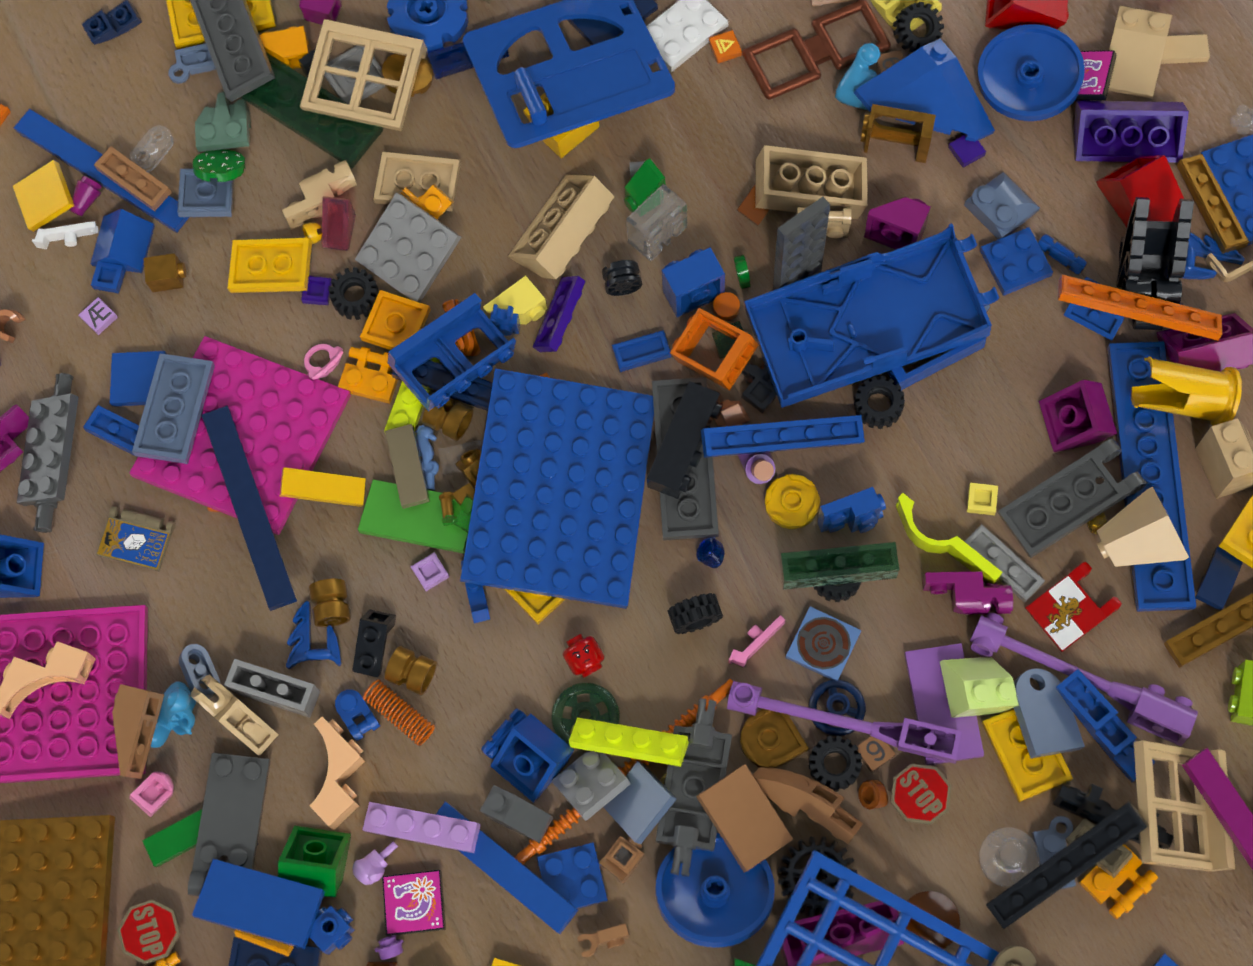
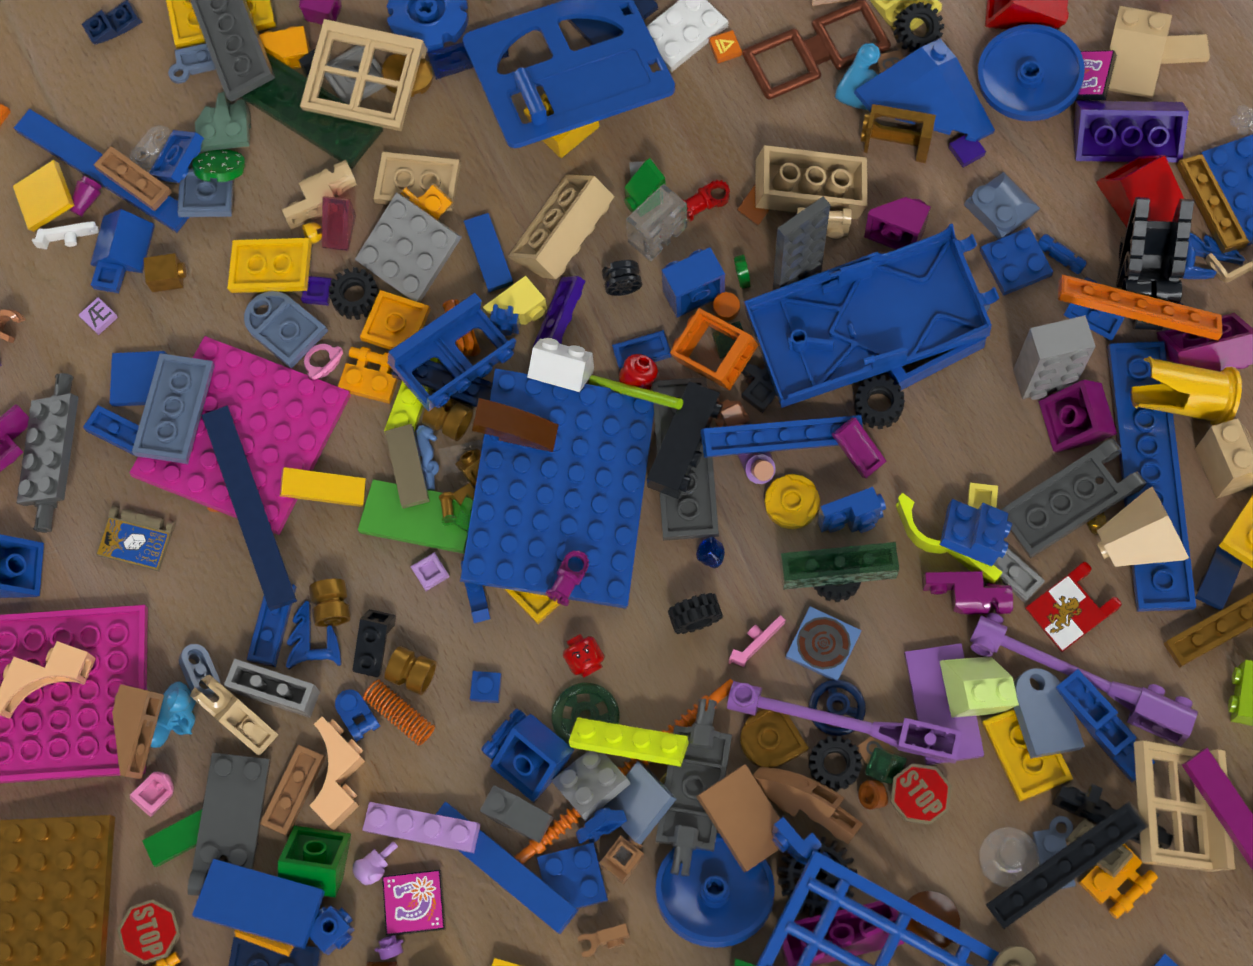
(176, 156): none -> blue plate
(269, 634): none -> blue tile
(285, 328): none -> sand blue tile
(292, 790): none -> medium nougat plate
(485, 687): none -> blue plate
(488, 252): none -> blue tile
(514, 425): none -> reddish brown slope
(560, 364): none -> white slope
(567, 579): none -> magenta connector
(602, 823): none -> blue plate
(637, 392): none -> lime bar
(638, 371): none -> red head
(703, 199): none -> red connector
(788, 839): none -> blue slope
(859, 447): none -> magenta tile
(884, 765): none -> clear green slope
(976, 531): none -> blue plate
(1053, 357): none -> light grey brick

